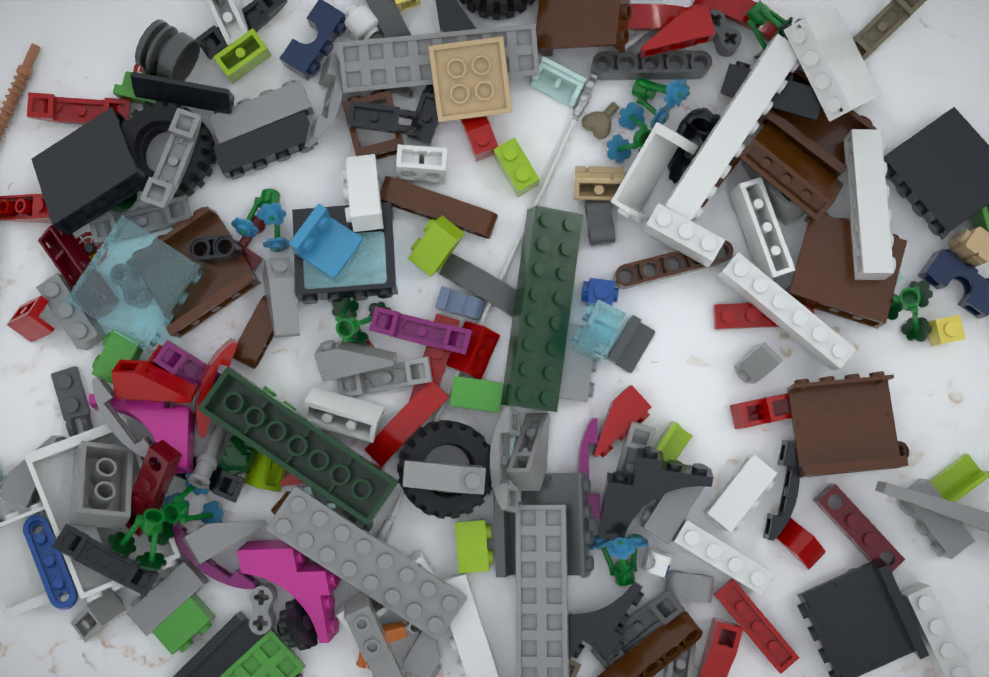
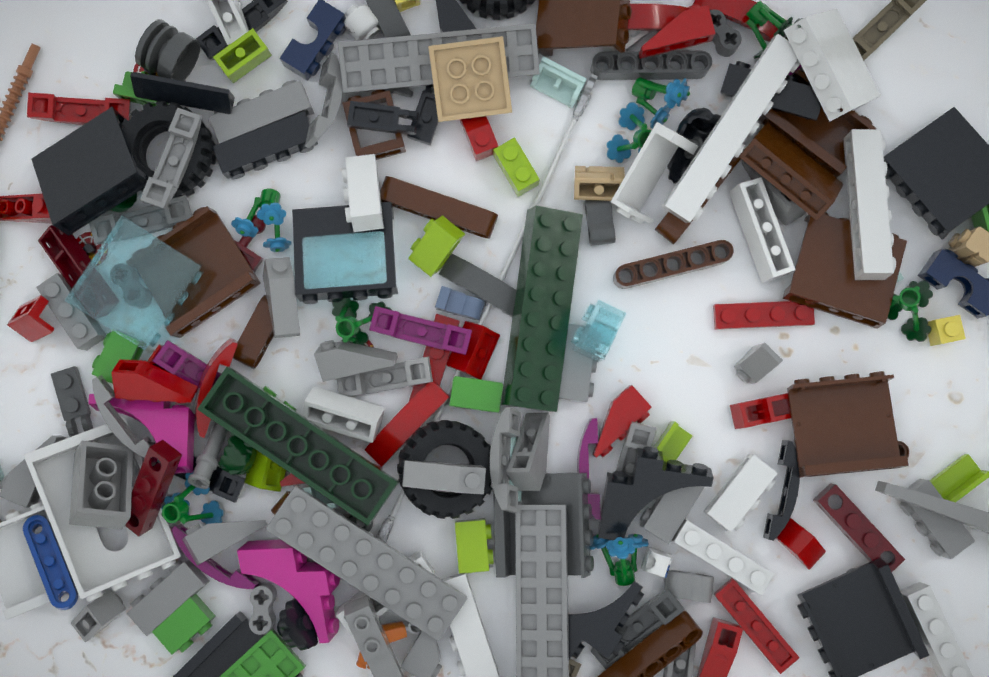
(103, 561): black slope -> none
(158, 533): plant -> none
(215, 251): black beam -> none
(325, 242): dark azure bracket -> none
(421, 163): white brick -> none
(599, 289): blue brick -> none
(600, 122): dark tan rock -> none
(631, 344): dark grey panel -> none
(683, 235): white brick -> none
(786, 312): white brick -> none

